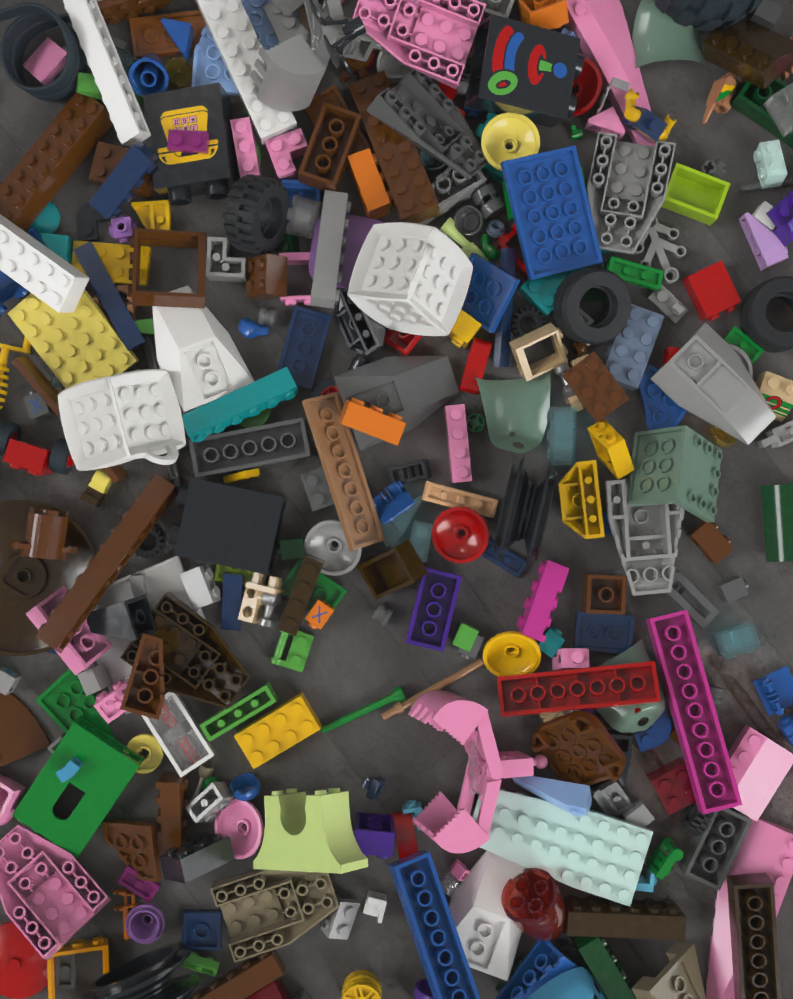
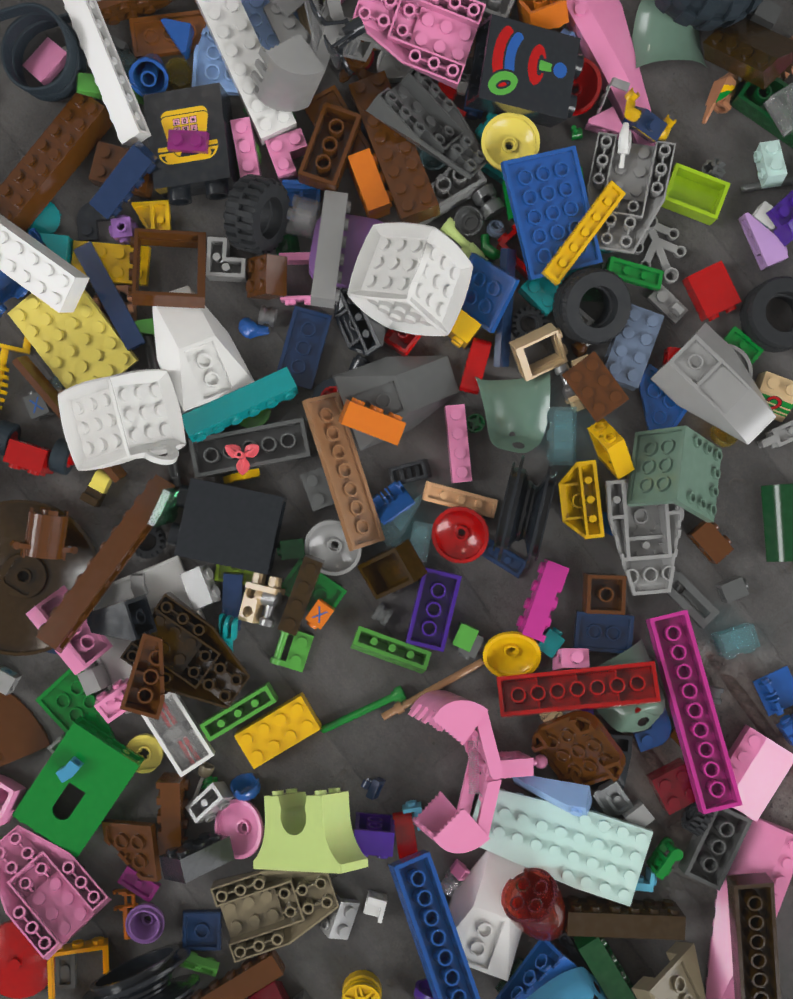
(165, 509): none -> clear green plate
(228, 628): none -> teal arm
(243, 464): none -> coral plant
(391, 650): none -> bright green brick
(583, 233): none -> yellow tile
(624, 143): none -> white hand

